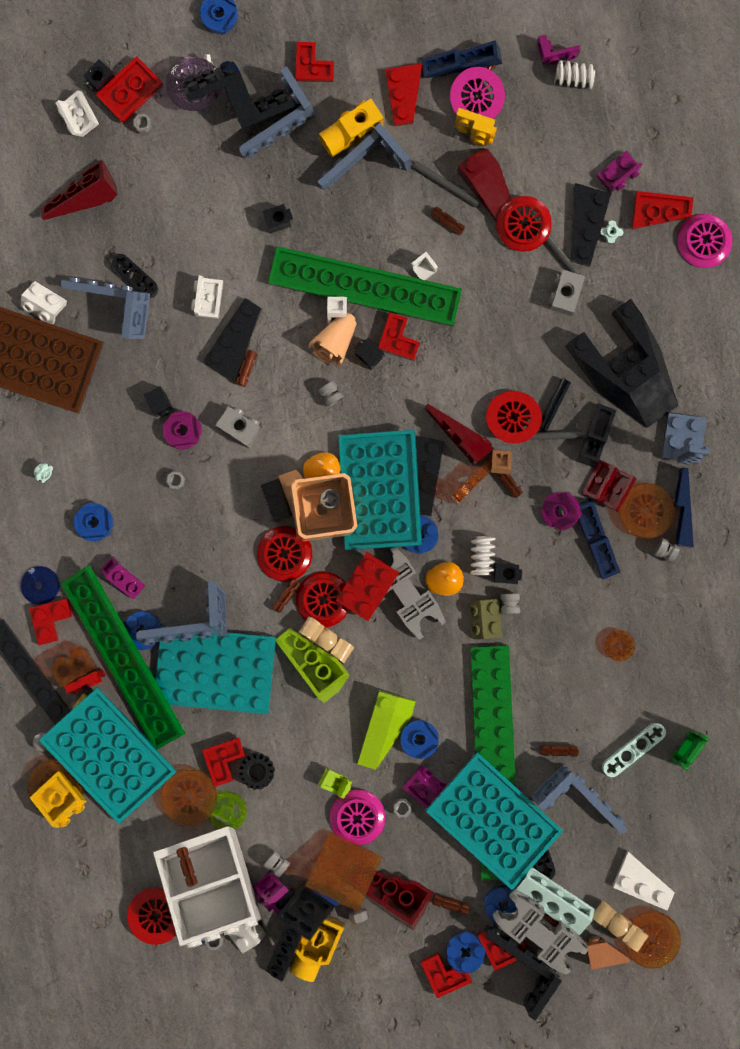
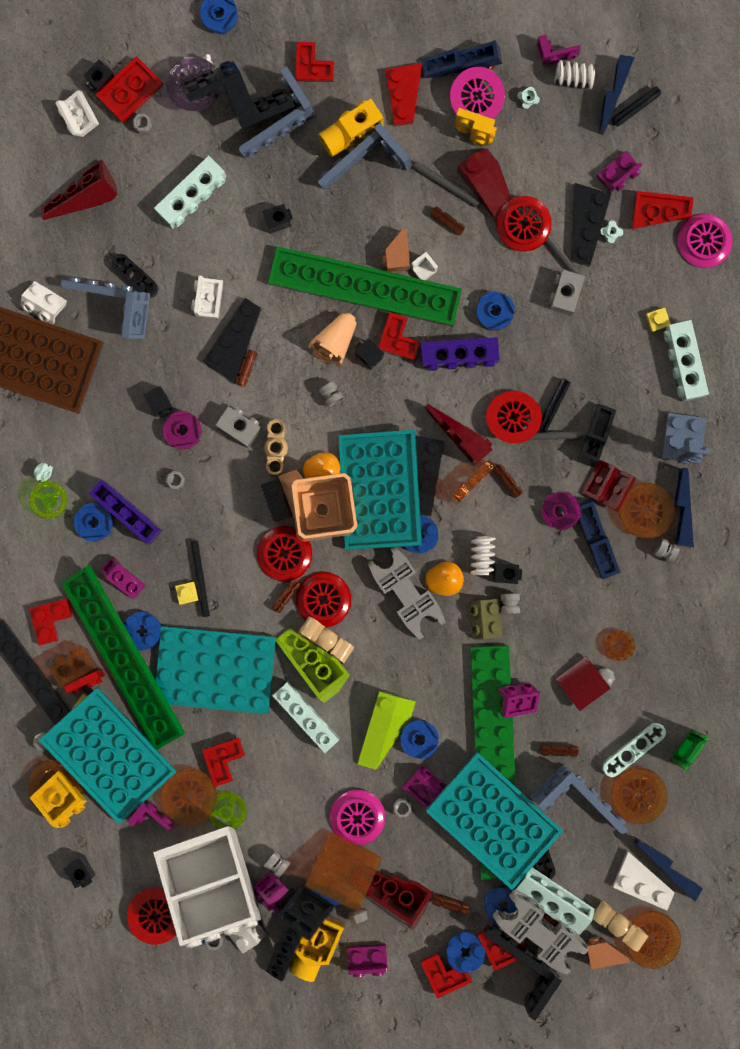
(49, 587): clear blue dish -> none
(60, 491): none -> clear neon green piece
(80, 863): none -> black brick
(125, 512): none -> dark purple brick
(151, 809): none -> magenta bracket
(186, 866): copper axle -> none
(187, 593): none -> light yellow plate
(200, 579): none -> black bar
(206, 168): none -> light aqua brick
(215, 613): sand blue bracket -> none
(245, 775): black tyre -> none
(275, 438): none -> tan piece
(306, 717): none -> light aqua brick
(330, 496): light grey wheel -> none
(335, 783): lime bracket -> none
(336, 308): white panel -> none
(367, 586): red plate -> none
(367, 960): none -> magenta bracket
(397, 254): none -> nougat slope
(468, 346): none -> dark purple brick
(498, 300): none -> blue plate
(501, 461): medium nougat bracket -> none
(519, 699): none -> magenta bracket
(534, 99): none -> light aqua plate
(583, 683): none -> dark red slope
(608, 675): none -> light grey tile
(610, 99): none -> dark blue slope
(636, 106): none -> black axle
(636, 377): black wedge -> none
(656, 807): none -> clear orange piece
(658, 319): none -> light yellow plate
(685, 331): none -> light aqua brick
(688, 886): none -> dark blue slope

